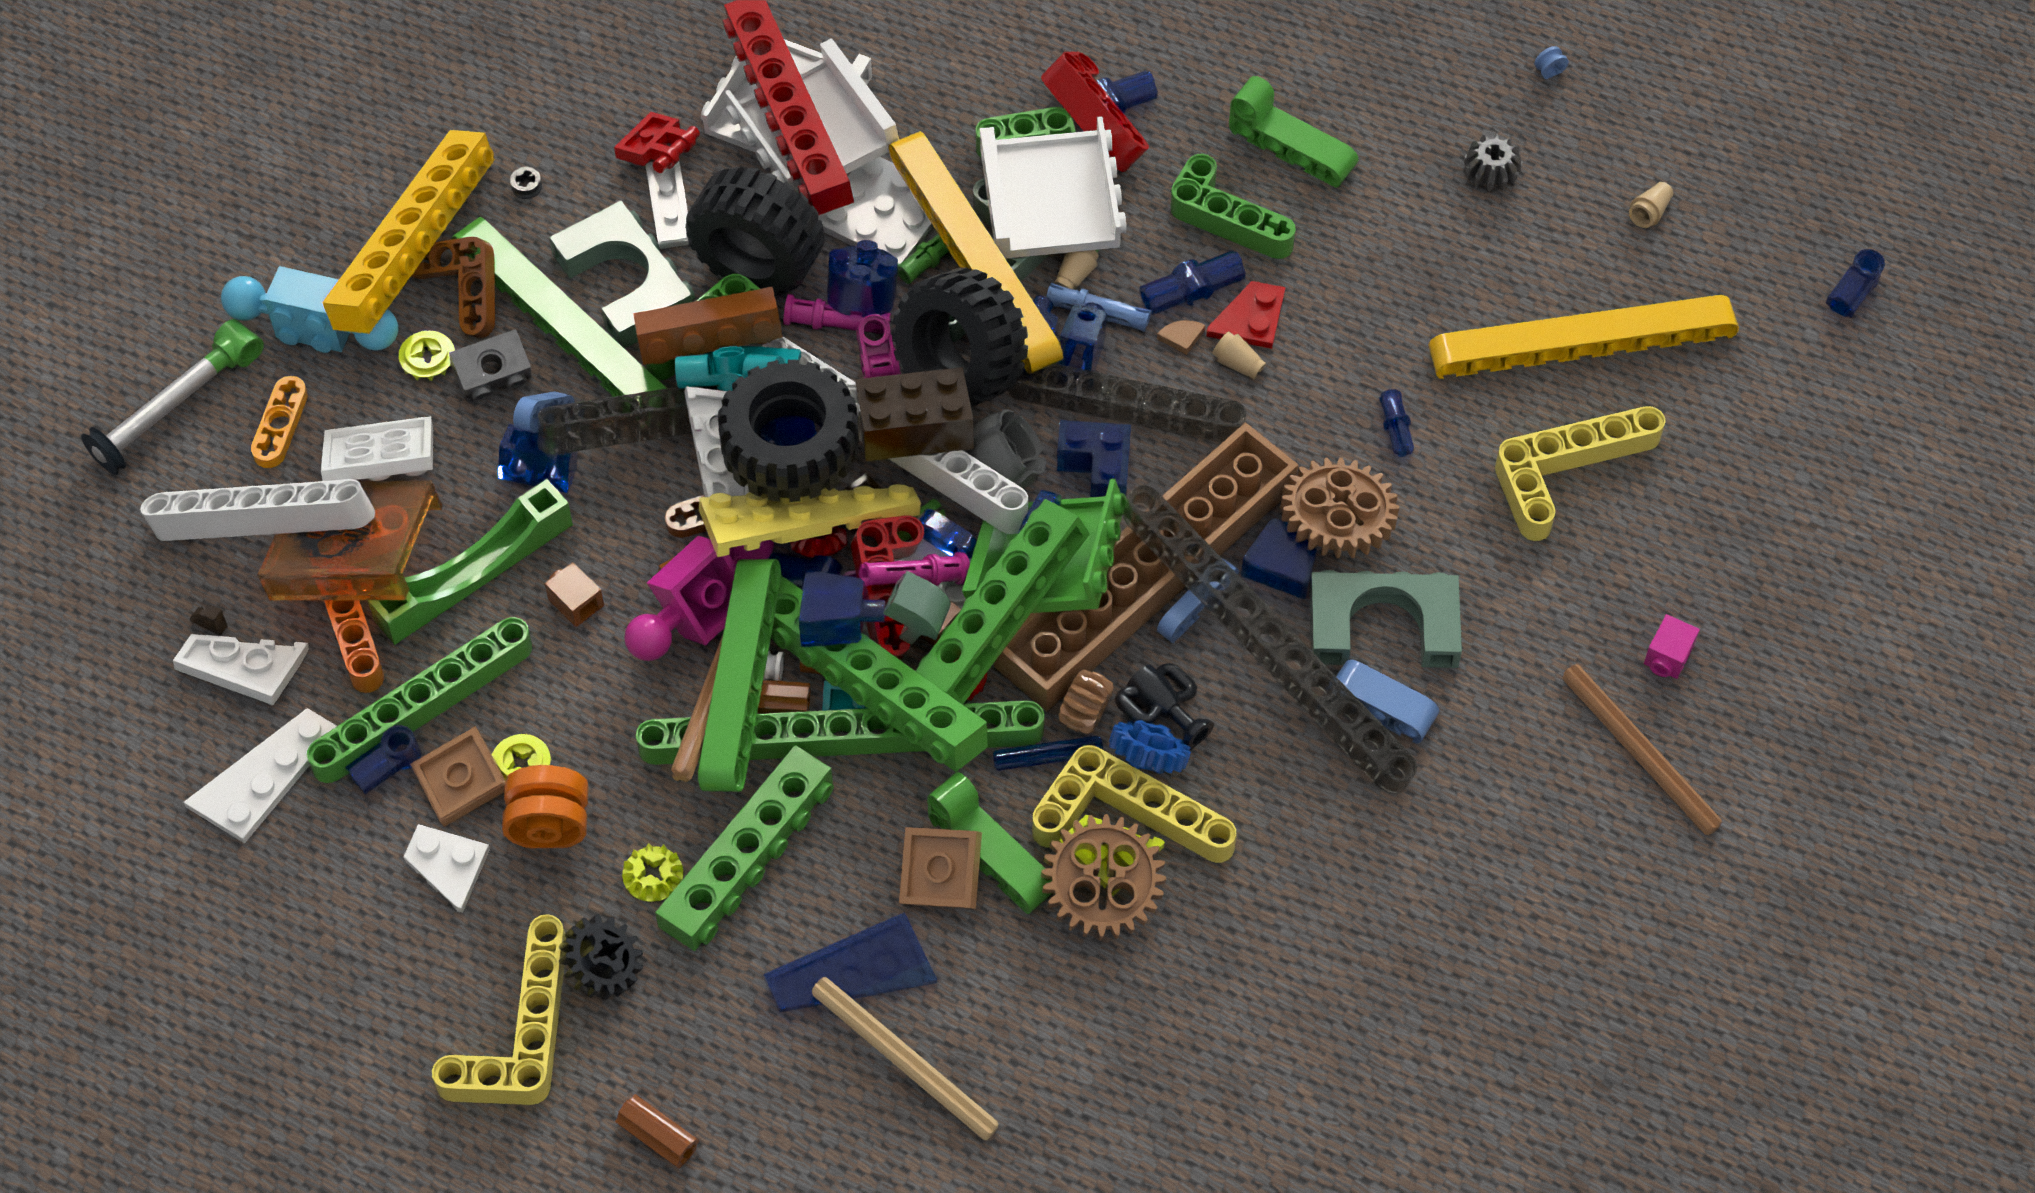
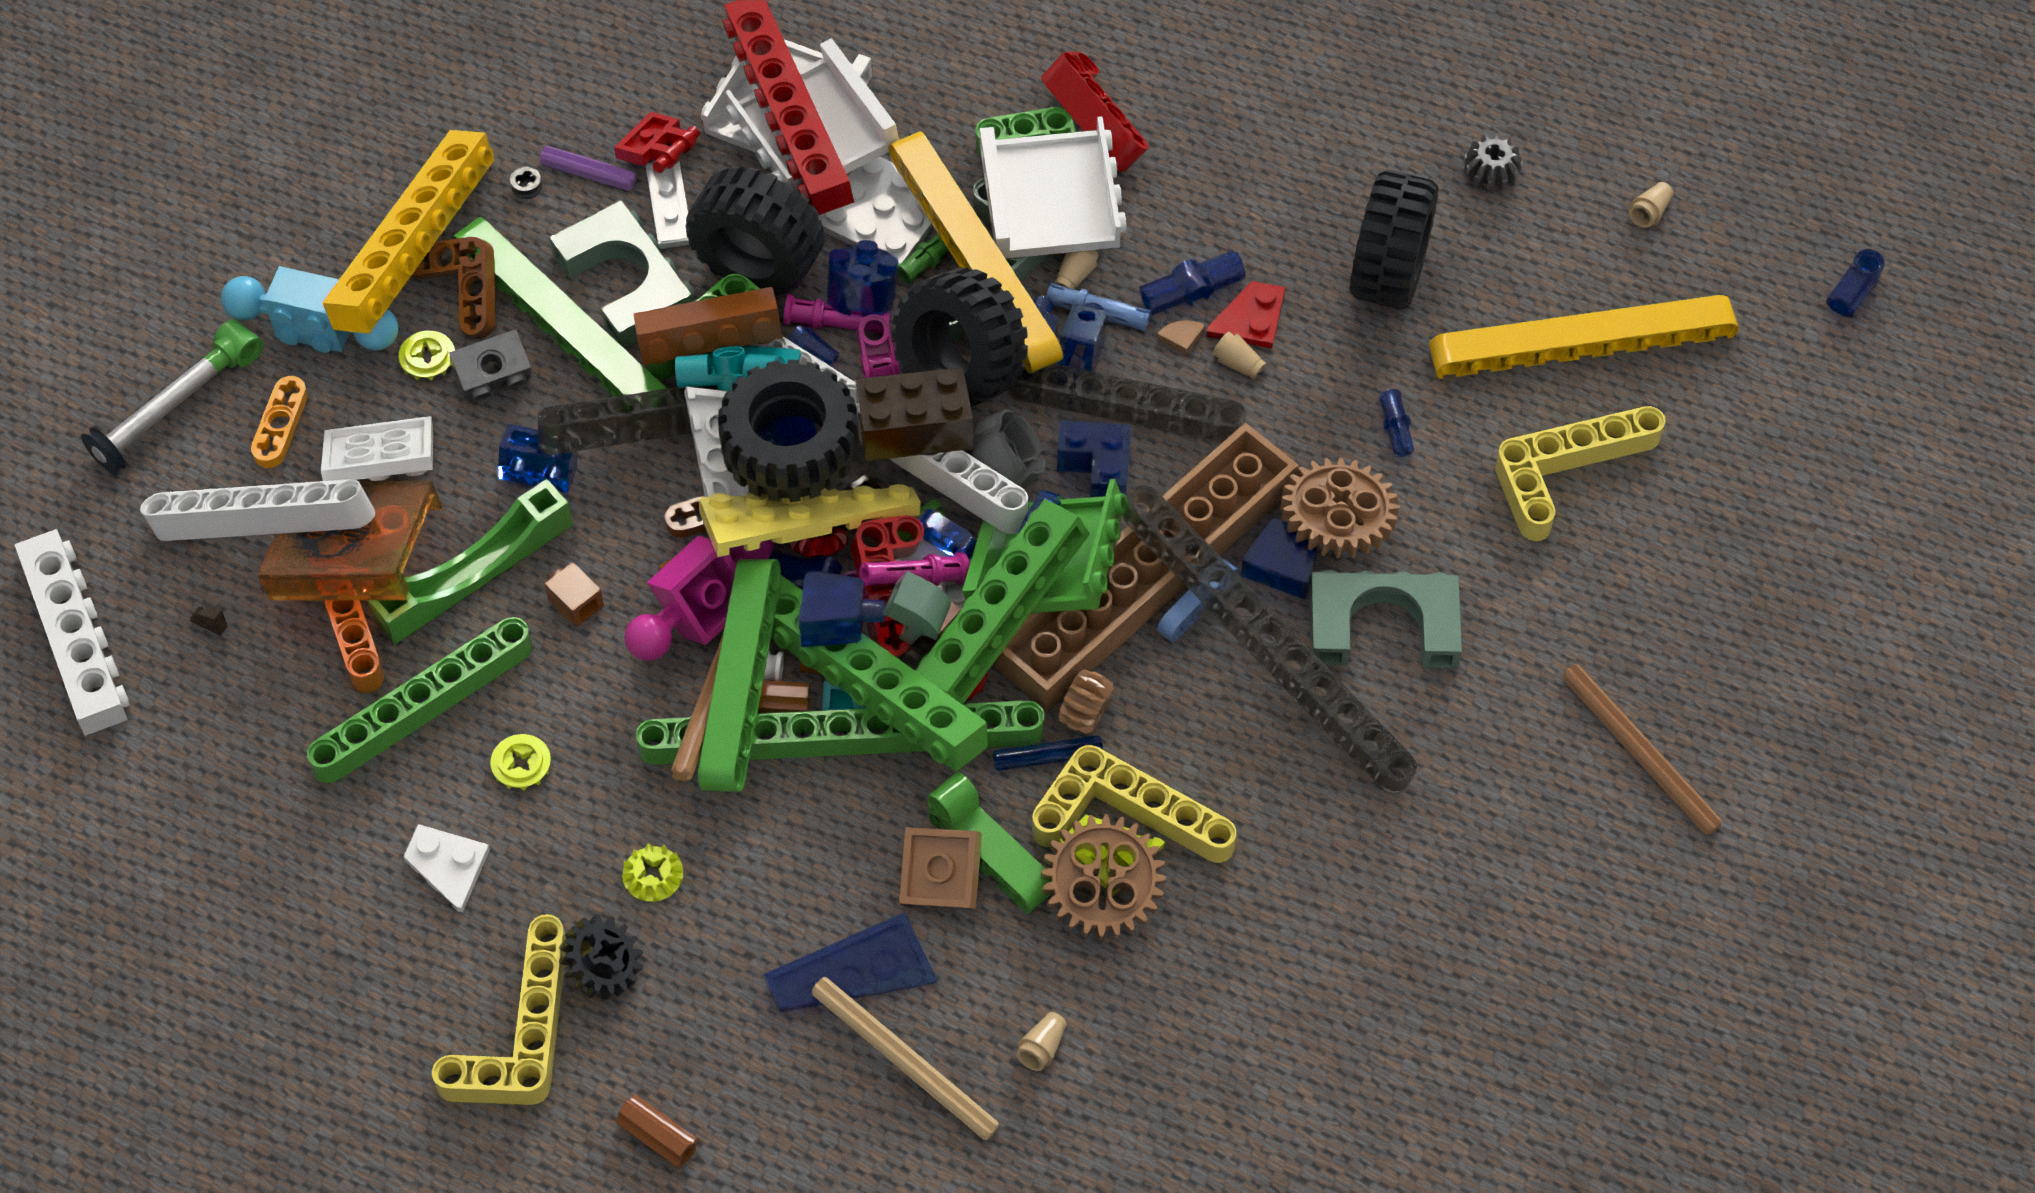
(39, 559): none -> white brick
(242, 667): white wing -> none
(258, 781): white wing -> none
(382, 760): clear blue piece -> none
(459, 776): medium nougat plate -> none
(528, 407): medium blue beam -> none
(545, 807): orange wheel -> none
(588, 168): none -> medium lavender axle
(796, 772): bright green brick -> none
(812, 343): none -> clear blue cone
(1041, 1042): none -> tan cone
(1130, 90): clear blue piece -> none
(1149, 747): blue gear -> none
(1159, 697): black piece -> none
(1225, 215): bright green beam -> none
(1288, 137): bright green beam -> none
(1391, 702): medium blue beam -> none
(1393, 239): none -> black tyre
(1551, 62): medium blue bush -> none
(1671, 647): dark pink brick -> none

